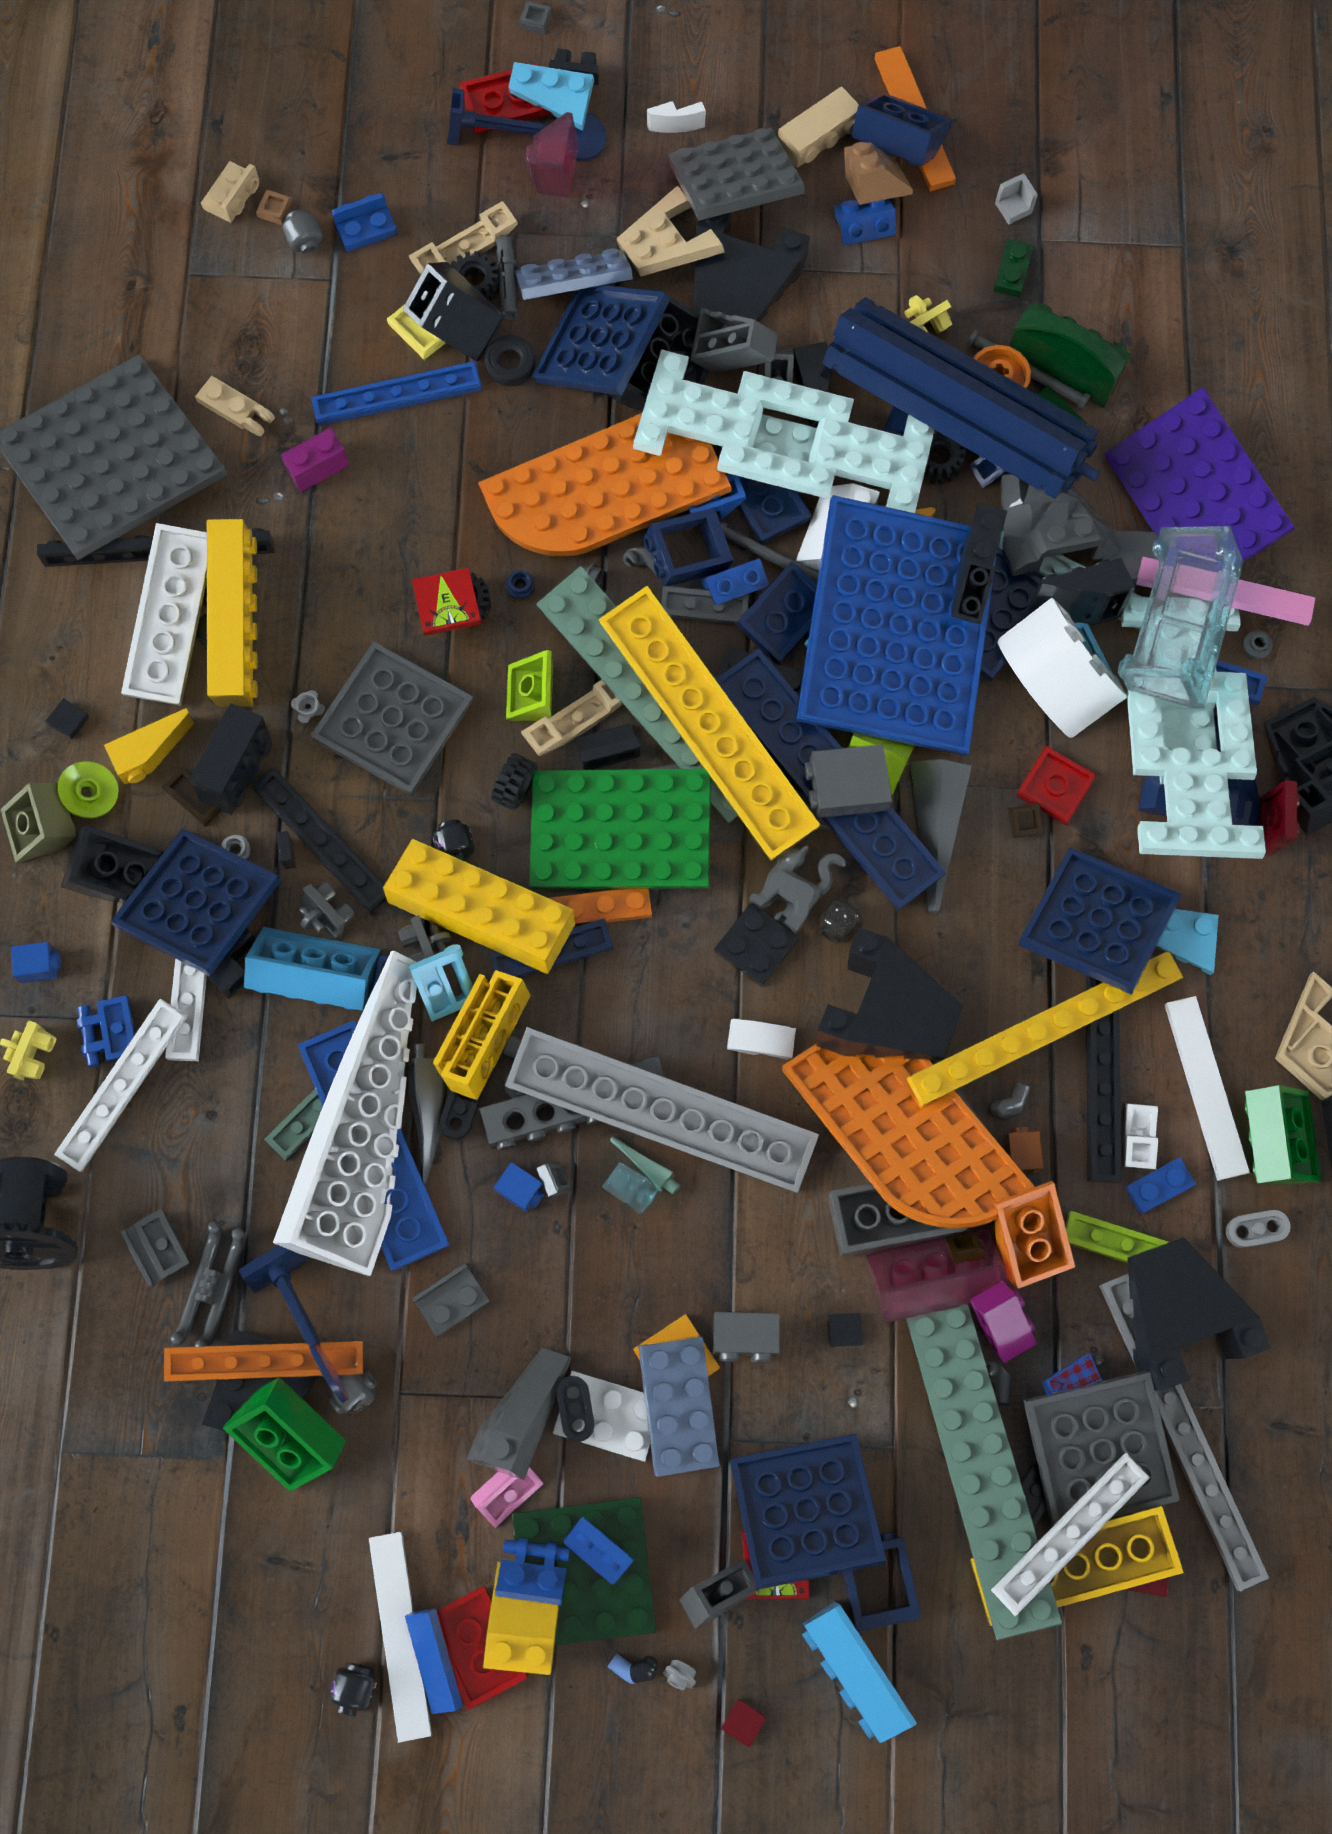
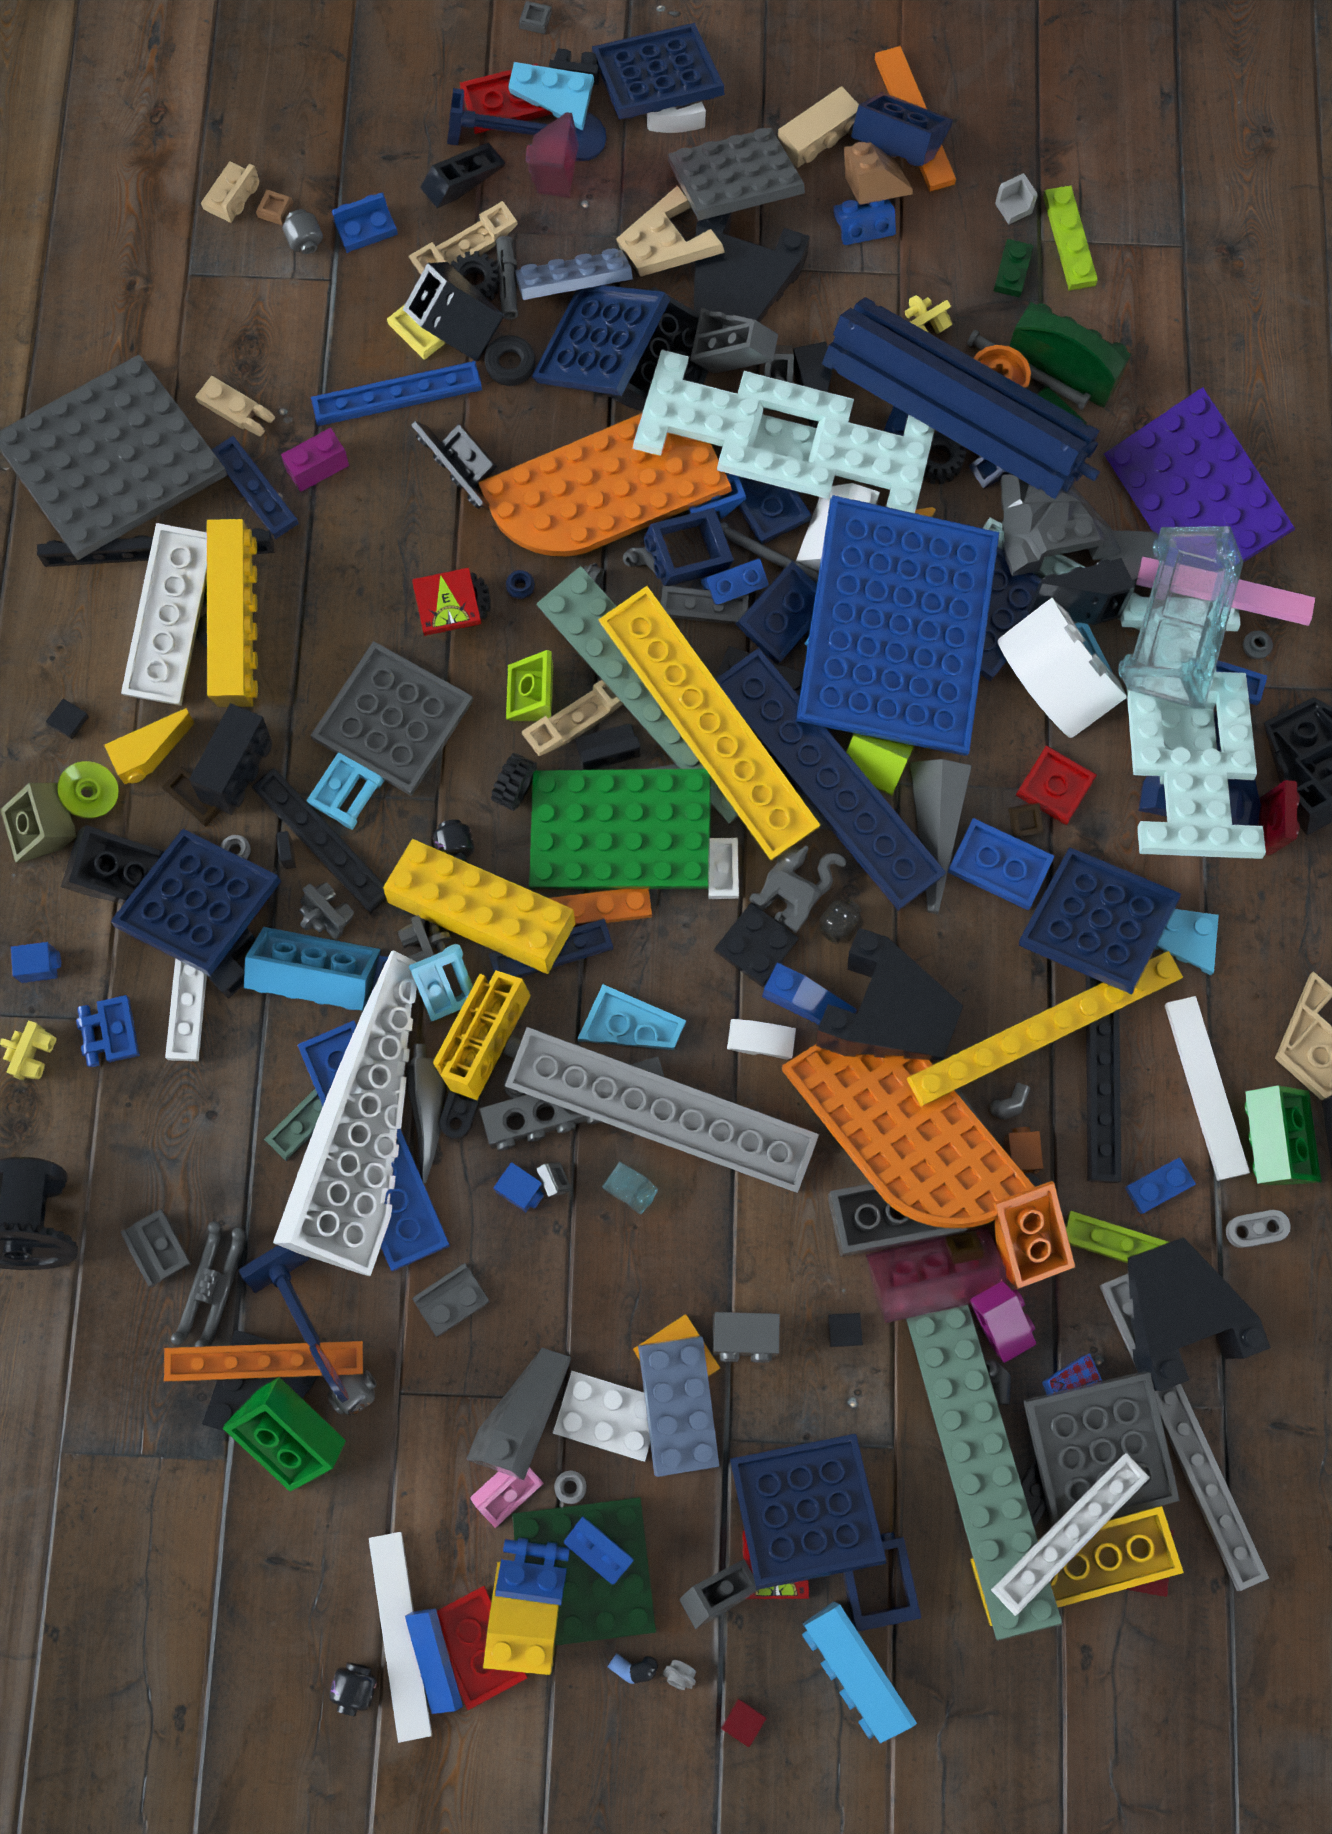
(120, 1085): white tile -> none
(255, 488): none -> dark blue plate
(307, 698): light grey plate -> none
(338, 784): none -> medium azure plate
(460, 174): none -> black slope
(462, 457): none -> bracket
(560, 1483): none -> light grey plate
(575, 1408): black plate -> none
(630, 1022): none -> medium azure wing
(657, 1174): sand green piece -> none
(658, 71): none -> dark blue plate
(723, 869): none -> white plate
(801, 994): none -> blue slope
(848, 781): dark grey brick -> none
(977, 562): black slope -> none
(1000, 864): none -> blue plate
(1070, 238): none -> lime plate
(1139, 1136): white slope -> none

